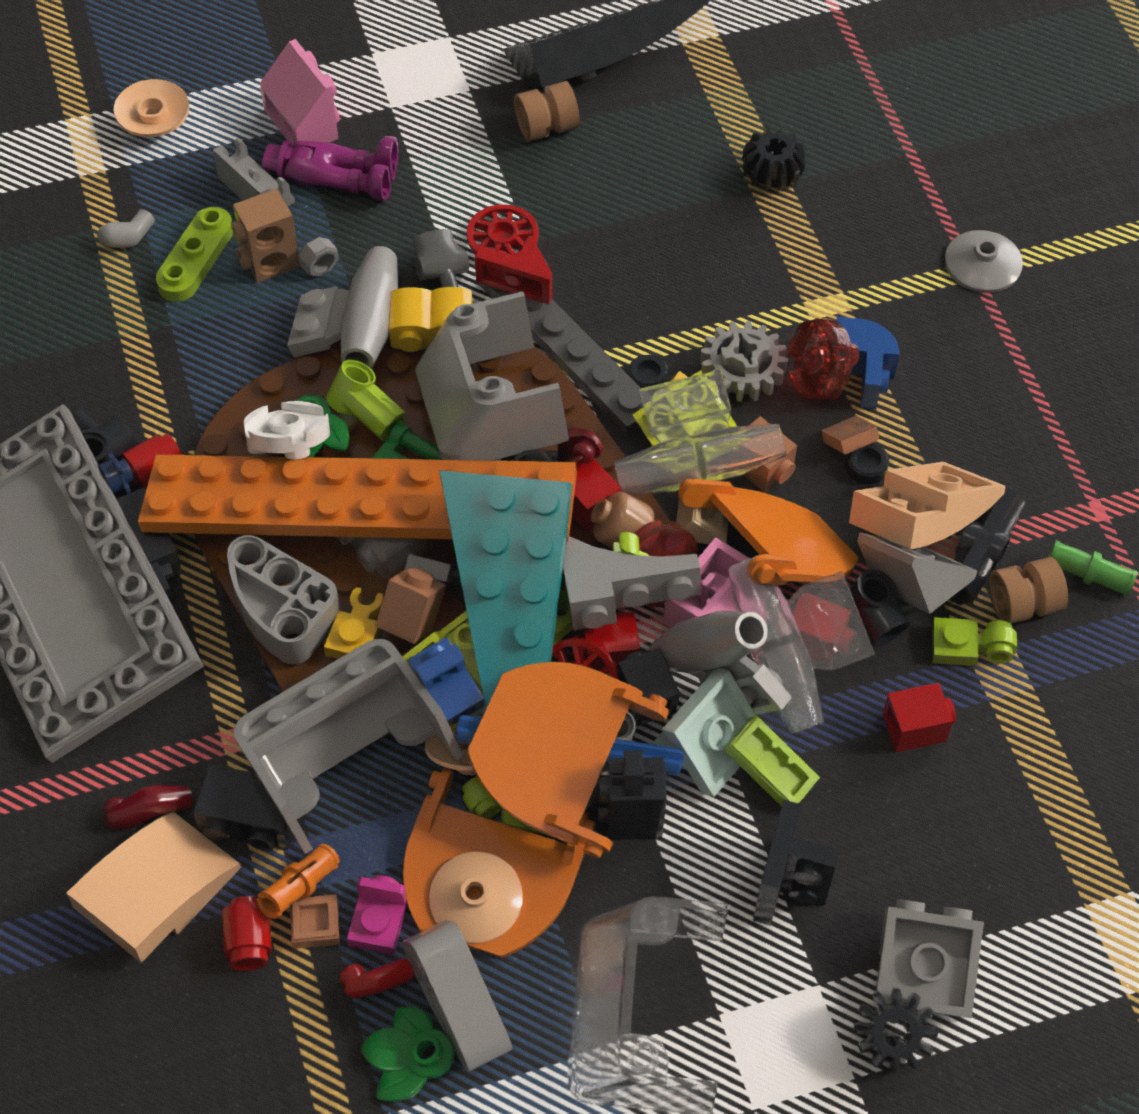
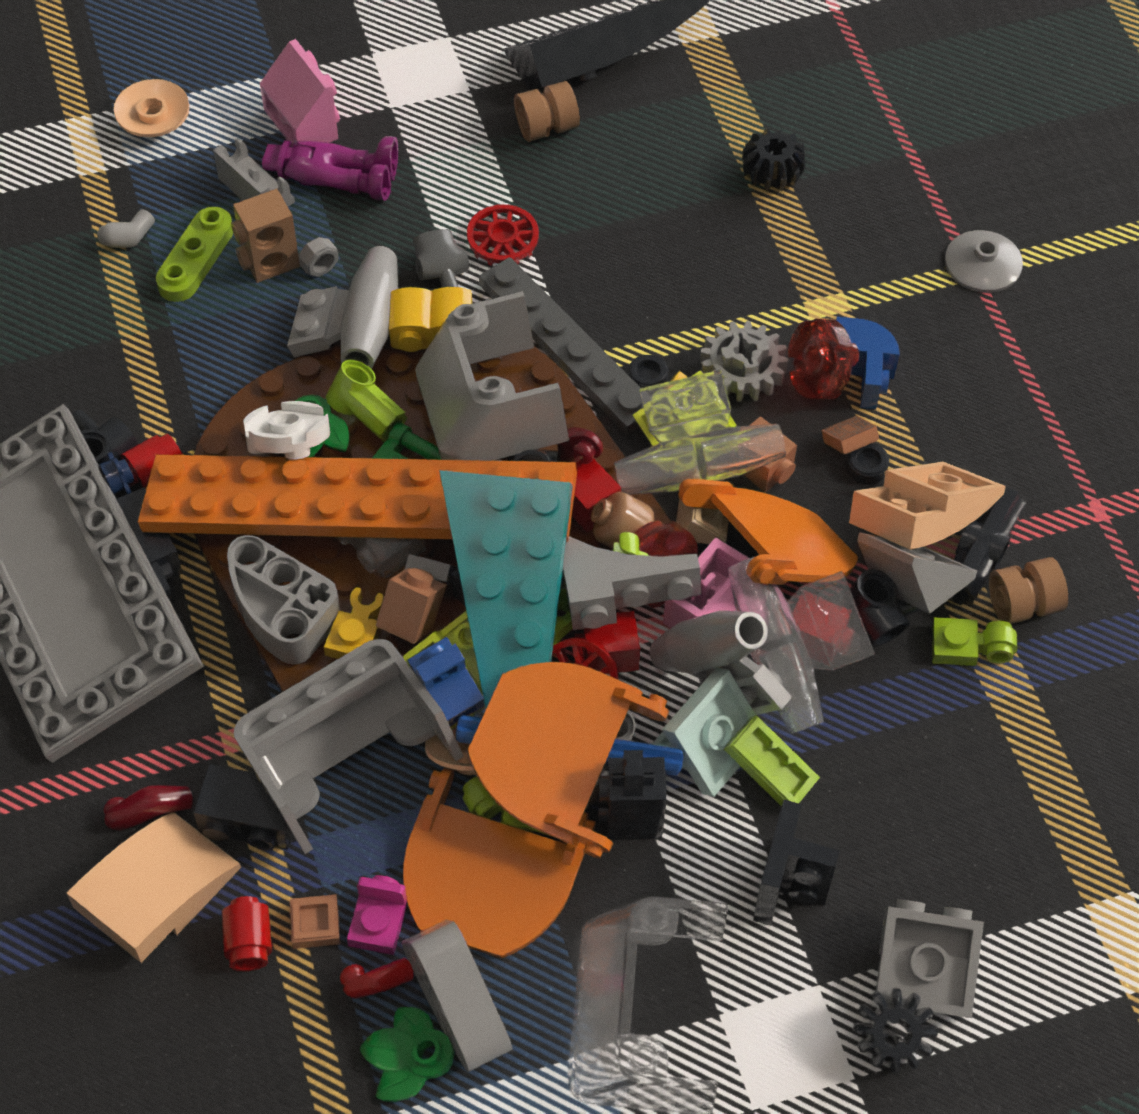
(298, 881): orange pin -> none
(481, 918): light nougat dish -> none
(516, 274): red slope -> none
(651, 676): black brick -> none
(918, 717): red brick -> none
(1093, 568): bright green pin -> none

